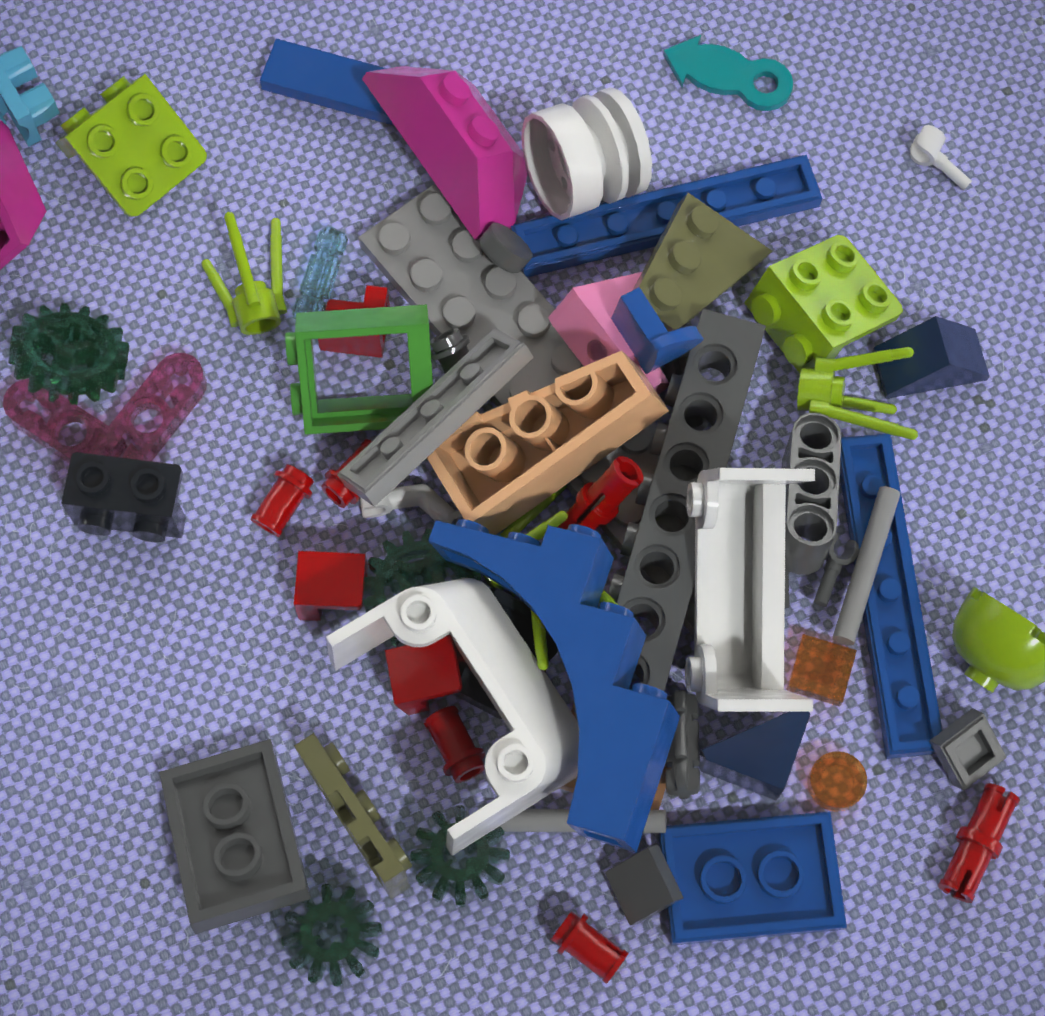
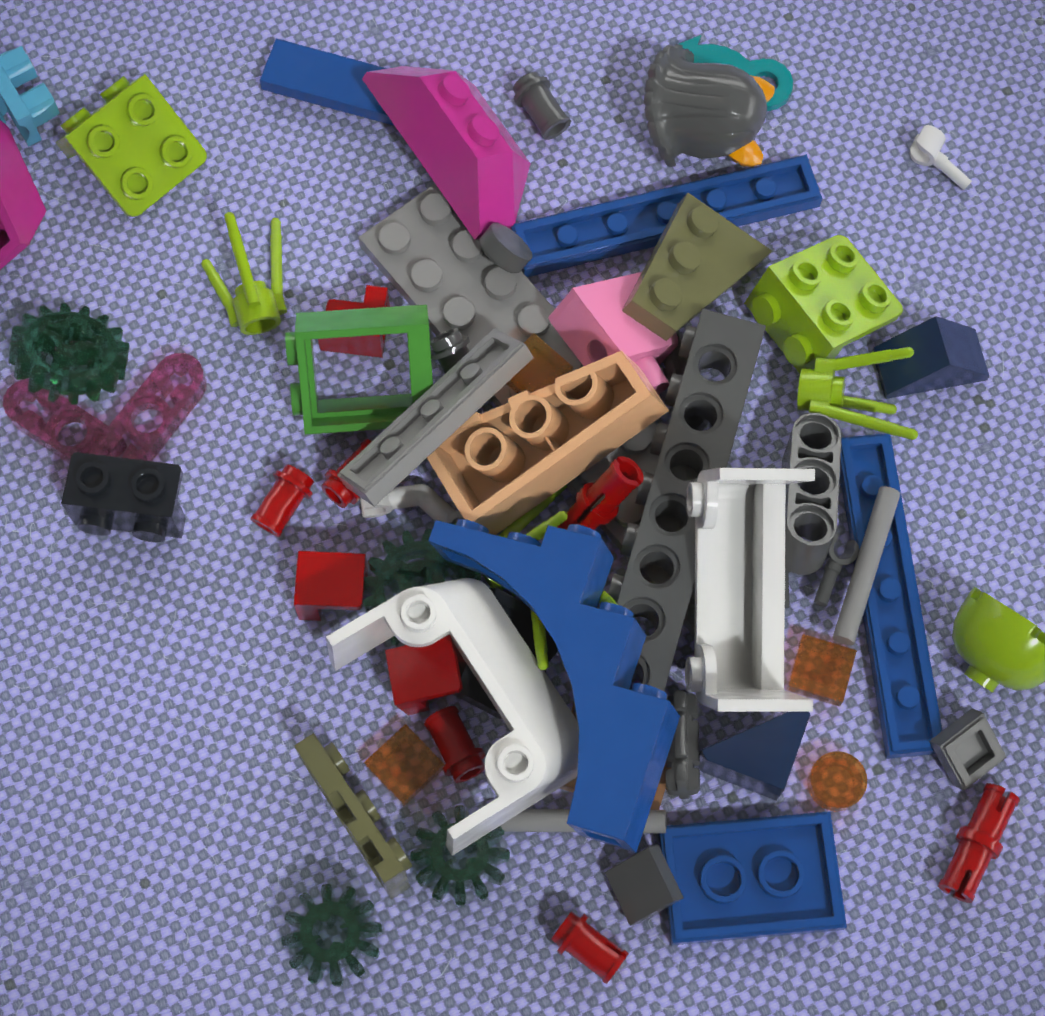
(233, 836): dark grey plate -> none
(321, 271): clear light blue axle -> none
(404, 765): none -> clear orange tile
(534, 95): none -> dark grey pin
(541, 369): none -> clear orange tile
(586, 153): white wheel -> none
(647, 334): blue tile -> none
(704, 108): none -> dark grey hair

